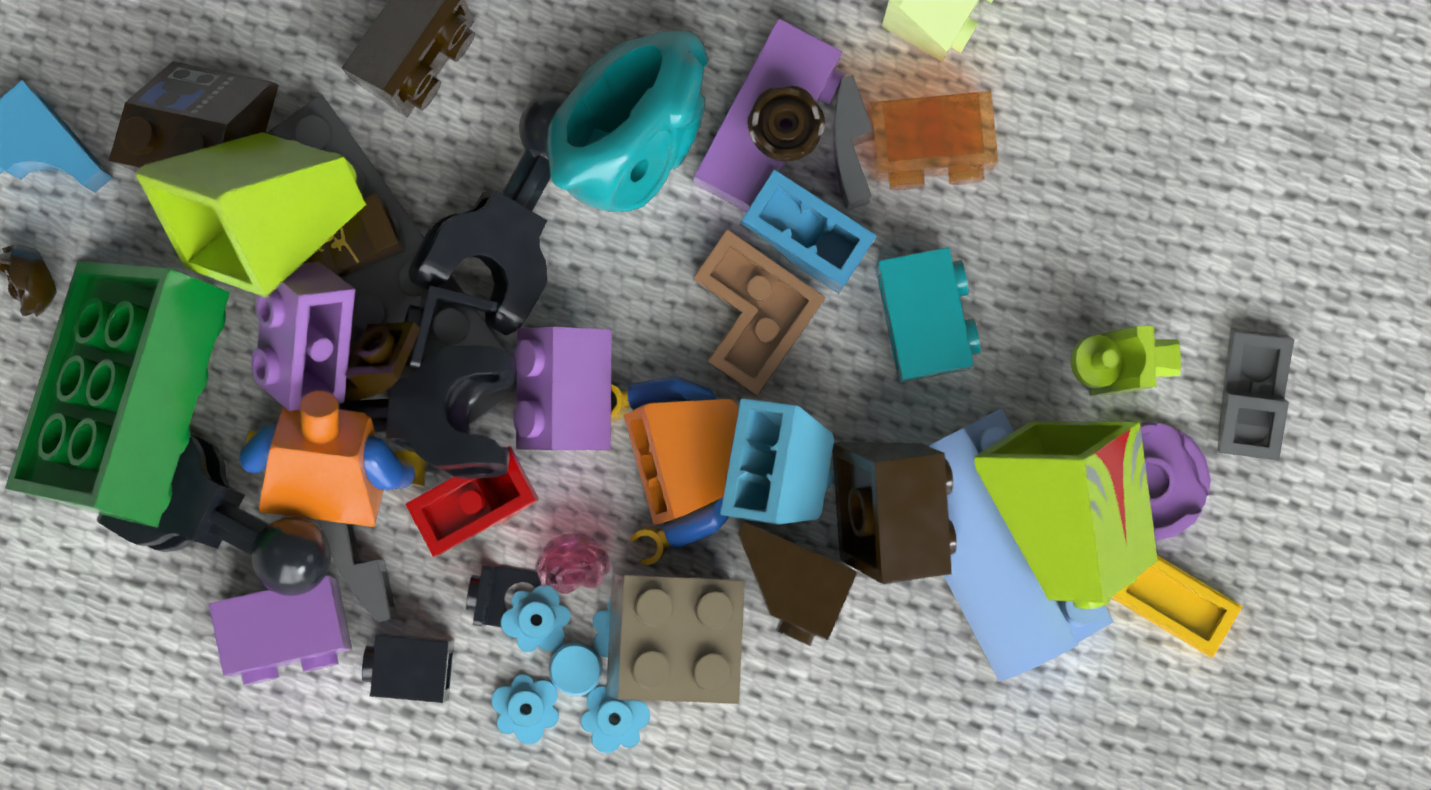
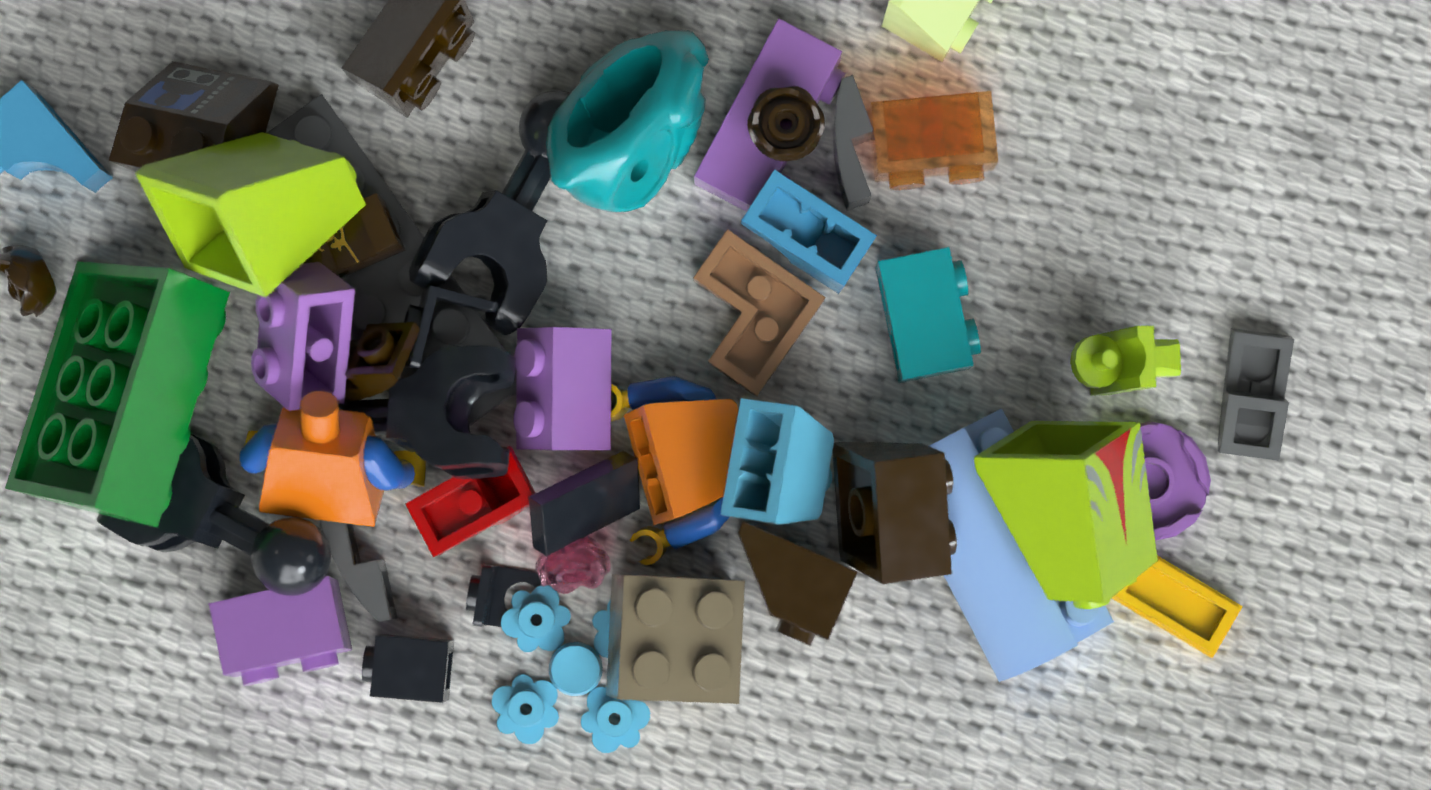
(584, 503): none -> black tile

